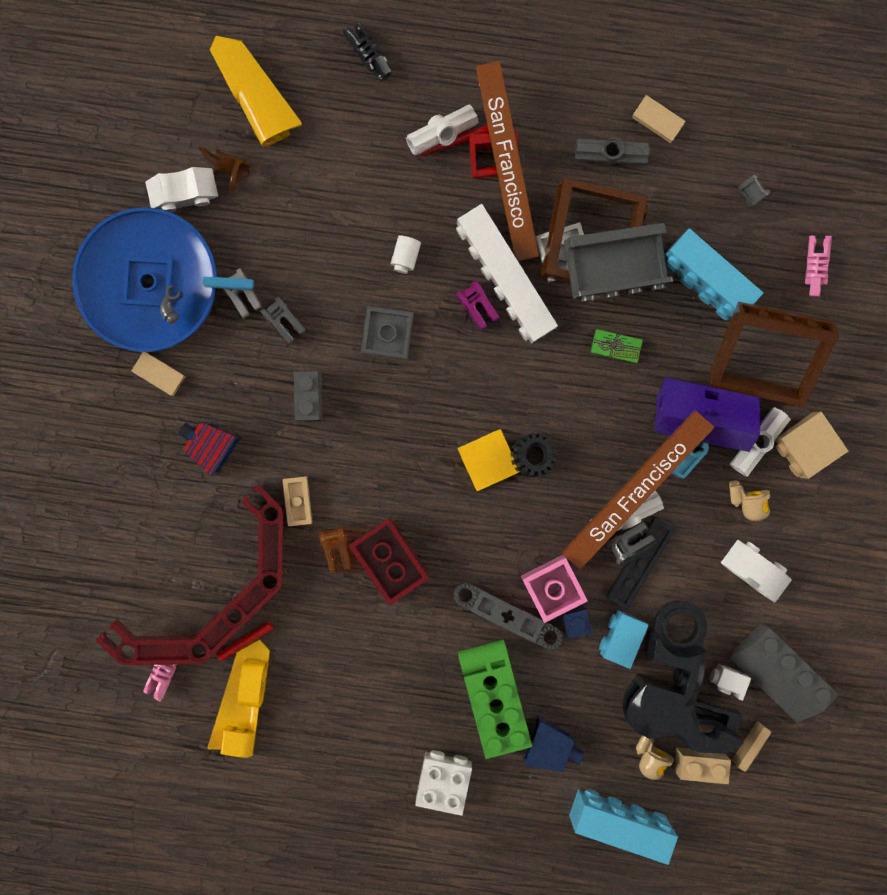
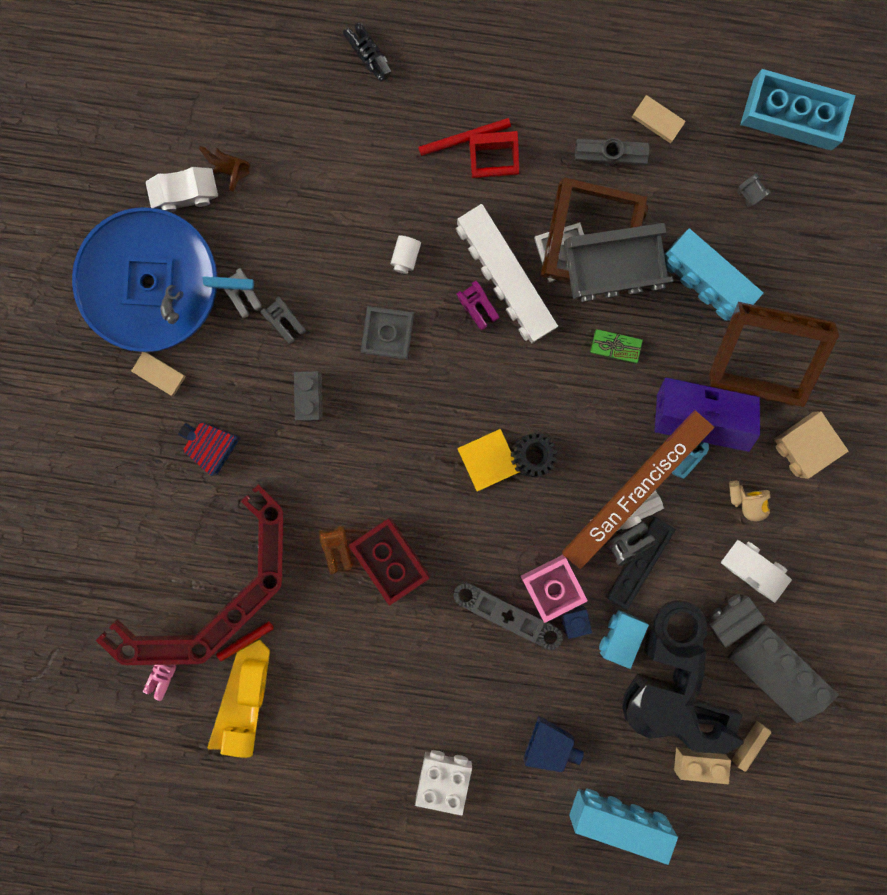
(255, 92): yellow panel -> none
(297, 501): tan plate -> none
(442, 130): white piece -> none
(476, 665): bright green hinge -> none
(507, 160): dark orange tile -> none
(653, 761): tan piece -> none
(730, 681): white brick -> none
(734, 619): none -> dark grey brick
(770, 429): white piece -> none
(797, 110): none -> medium azure brick
(817, 266): bright pink hinge -> none

